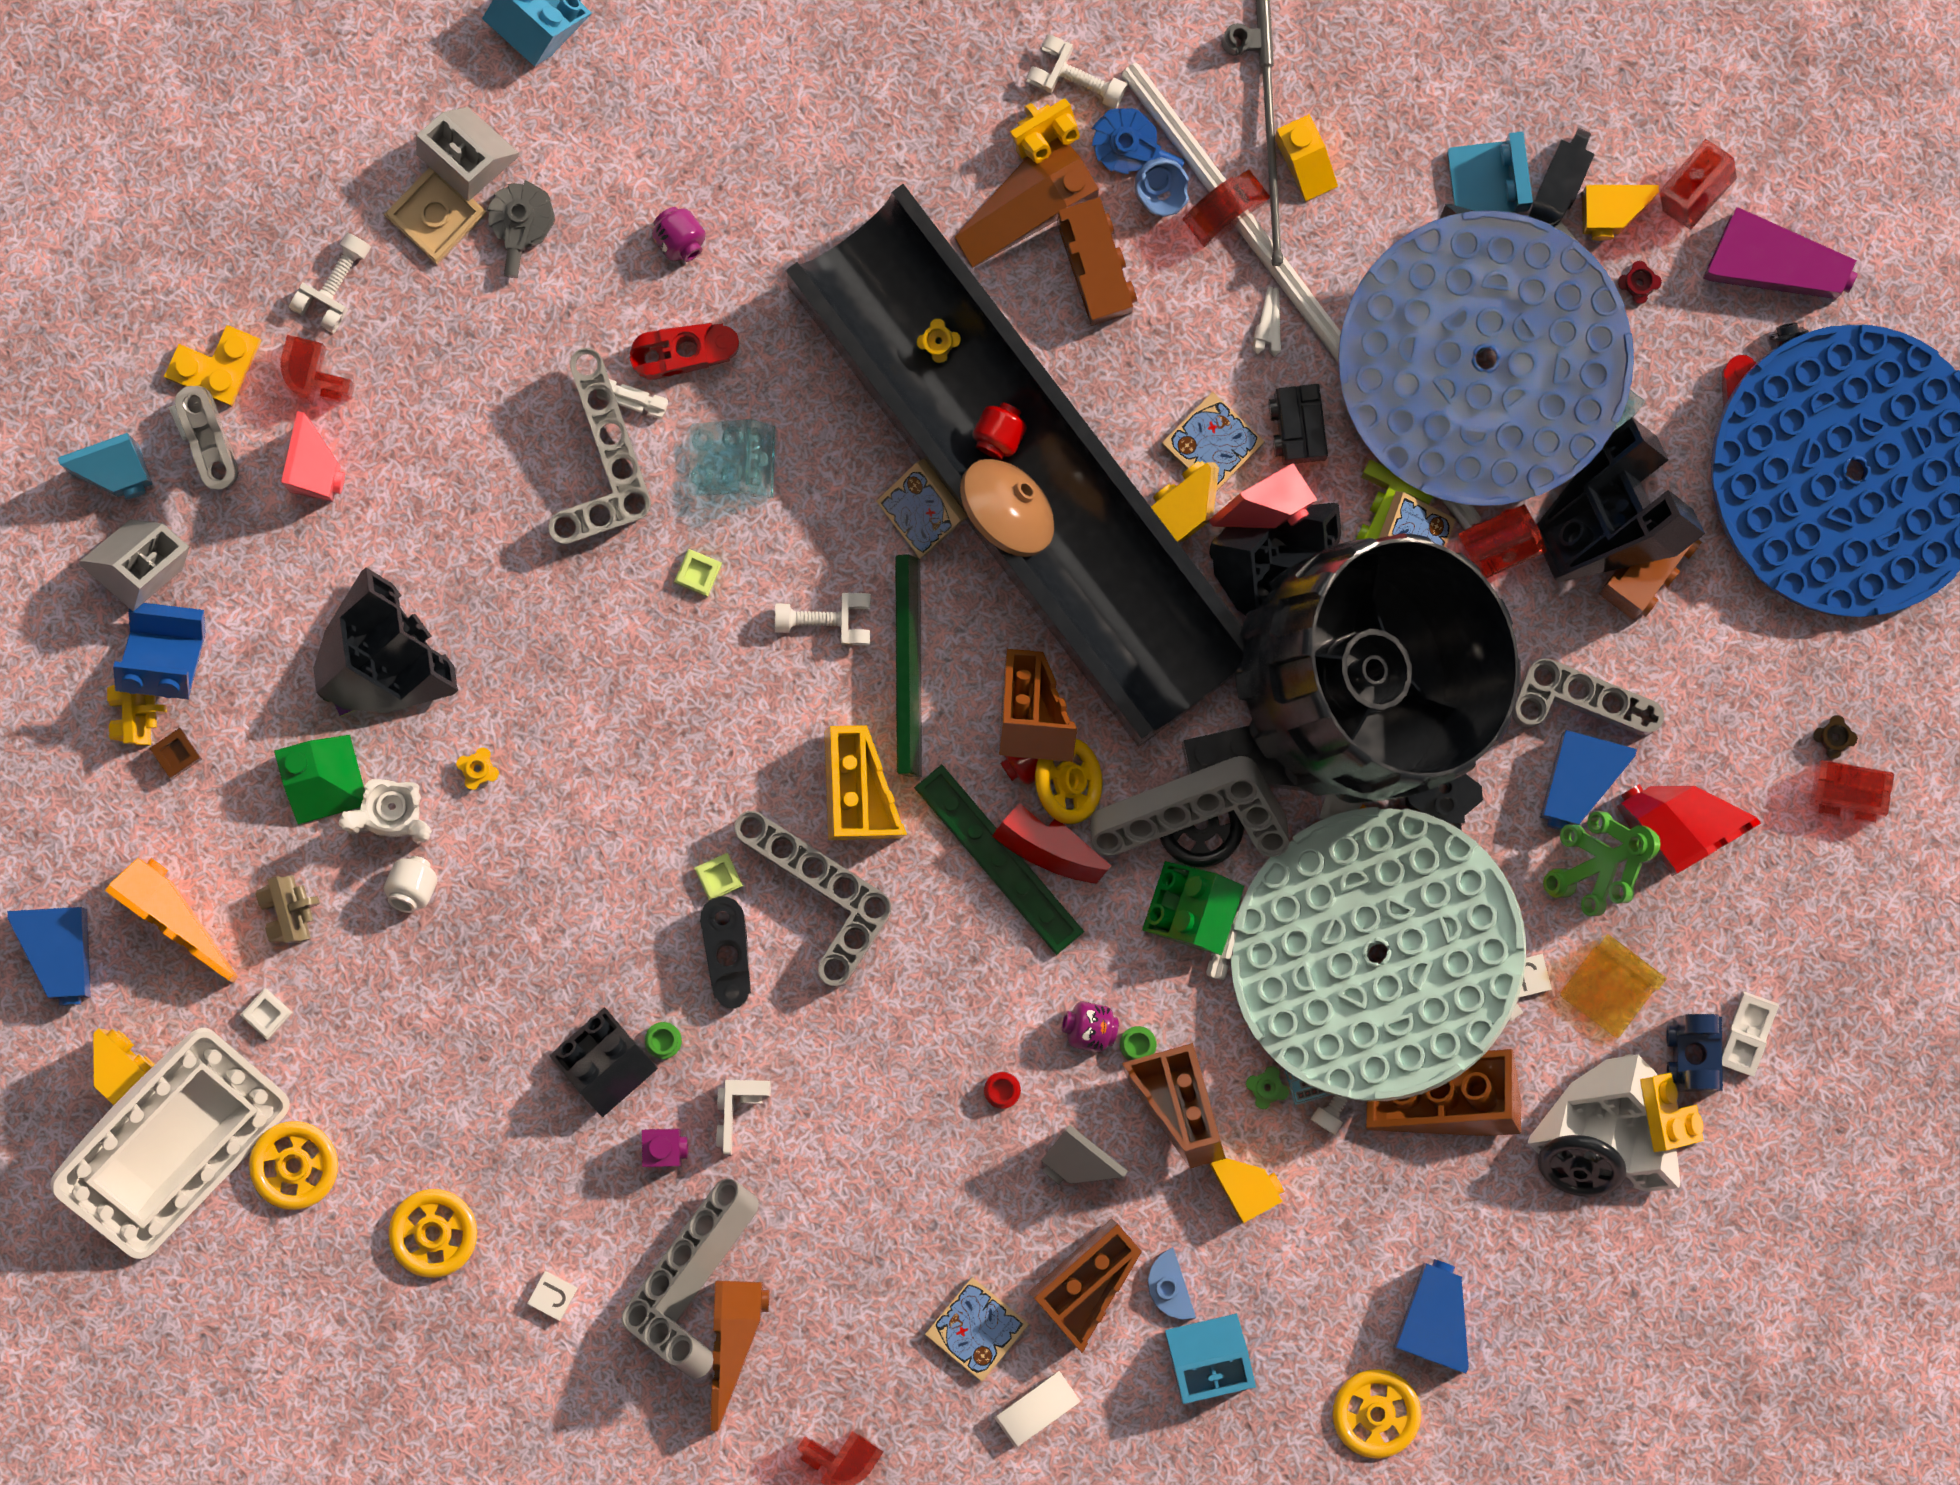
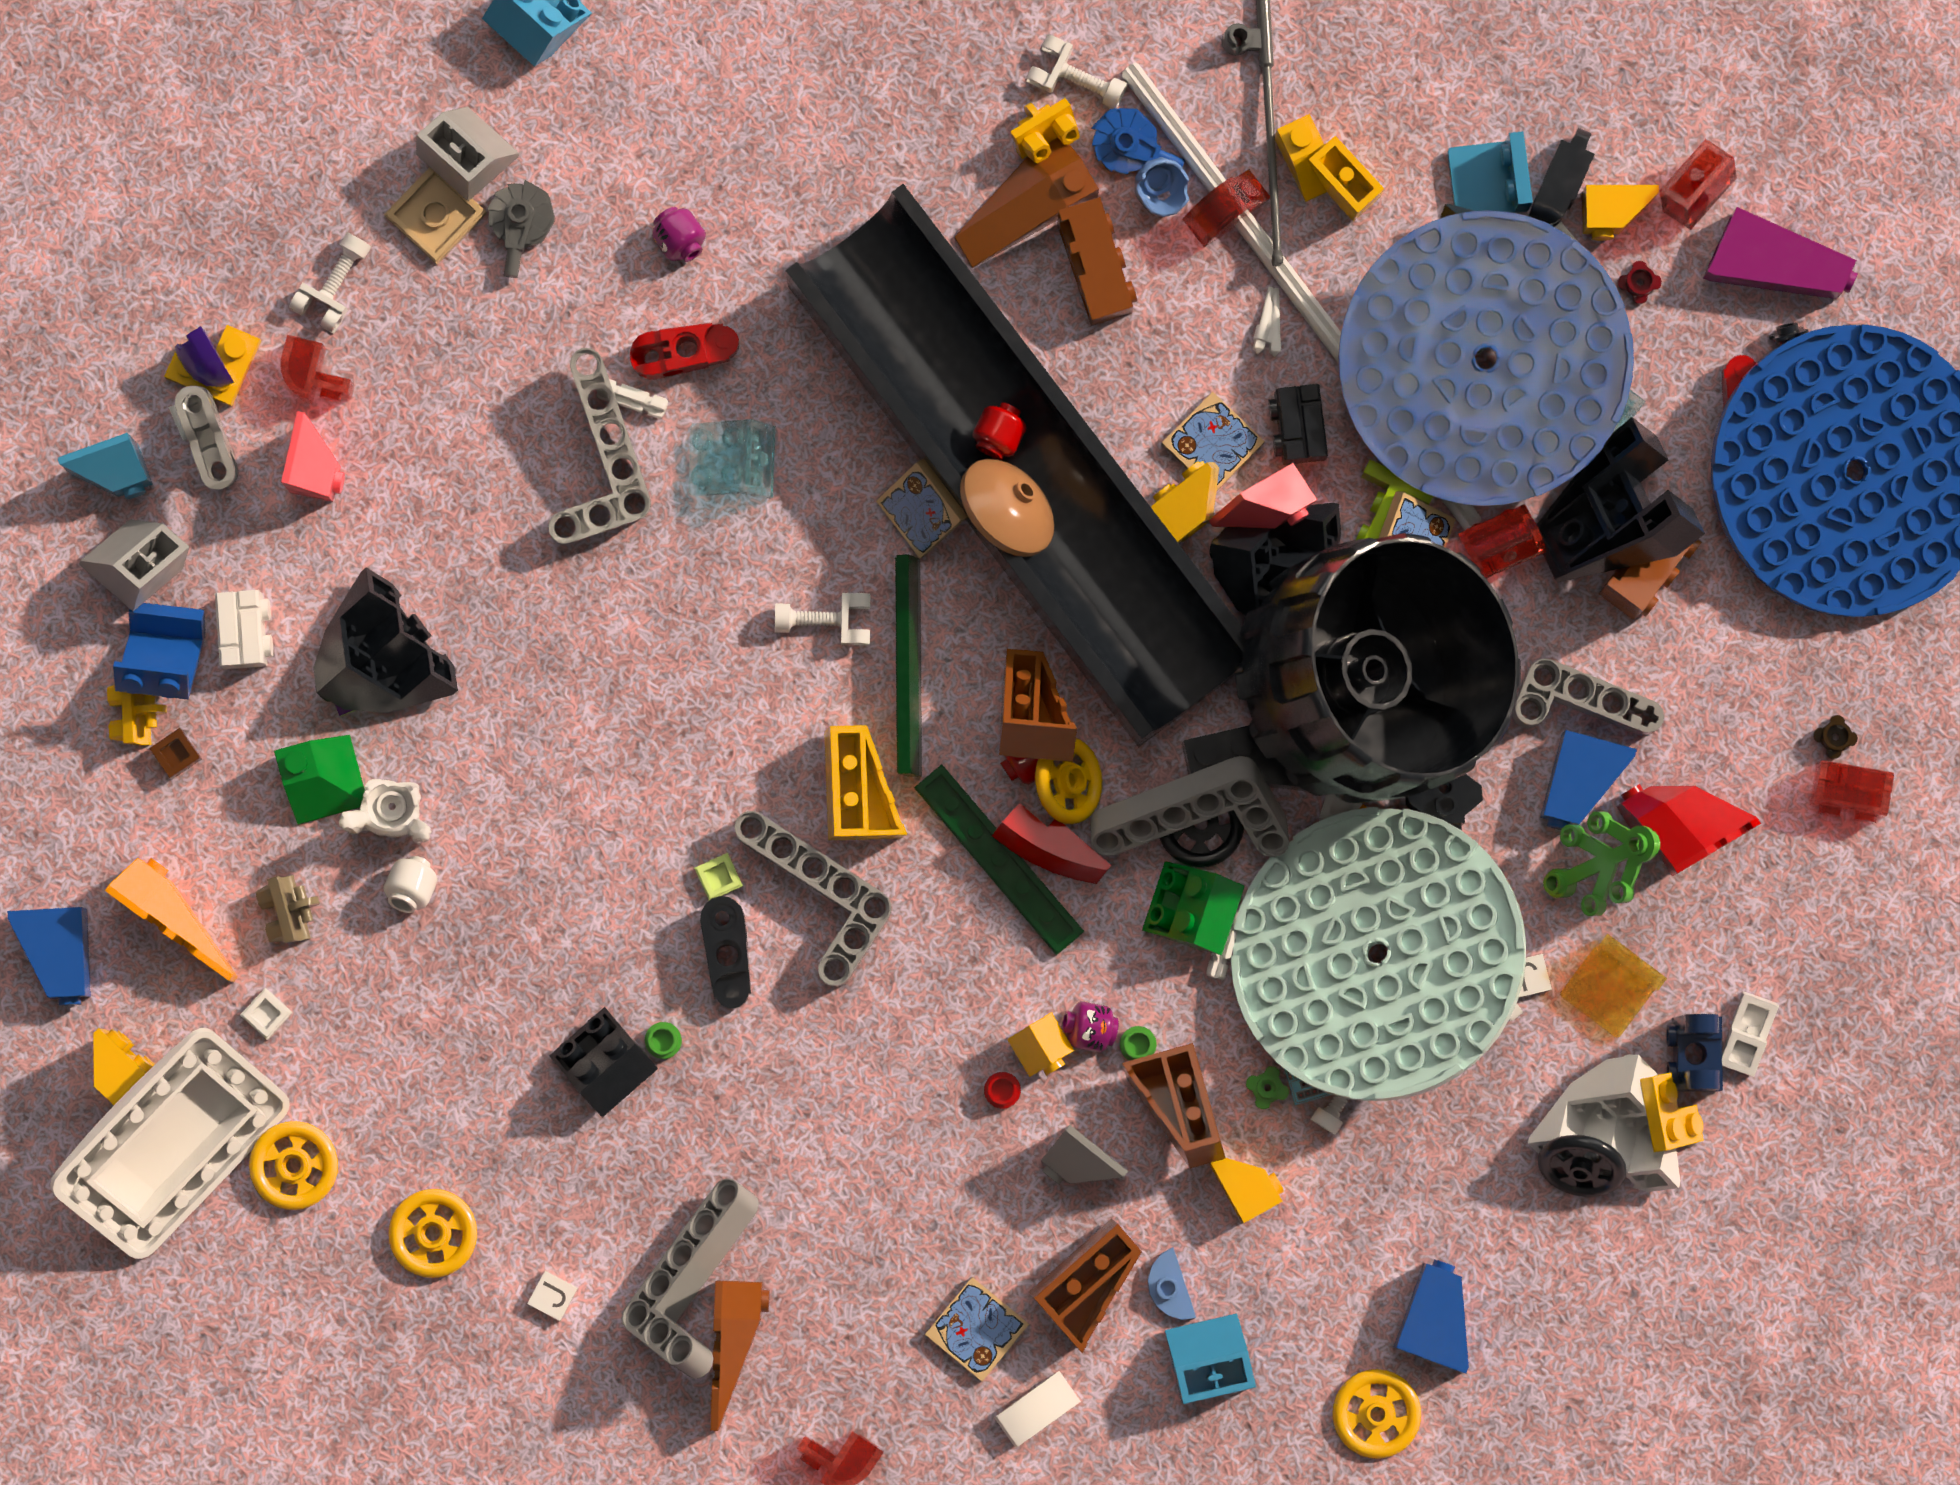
(203, 360): none -> dark purple brick
(242, 629): none -> white brick
(487, 772): yellow plate -> none
(663, 1148): magenta brick -> none
(698, 572): yellowish green tile -> none
(750, 1093): white bracket -> none
(928, 340): yellow plate -> none
(1041, 1046): none -> yellow brick
(1345, 178): none -> yellow slope
(1476, 1103): dark orange wedge -> none

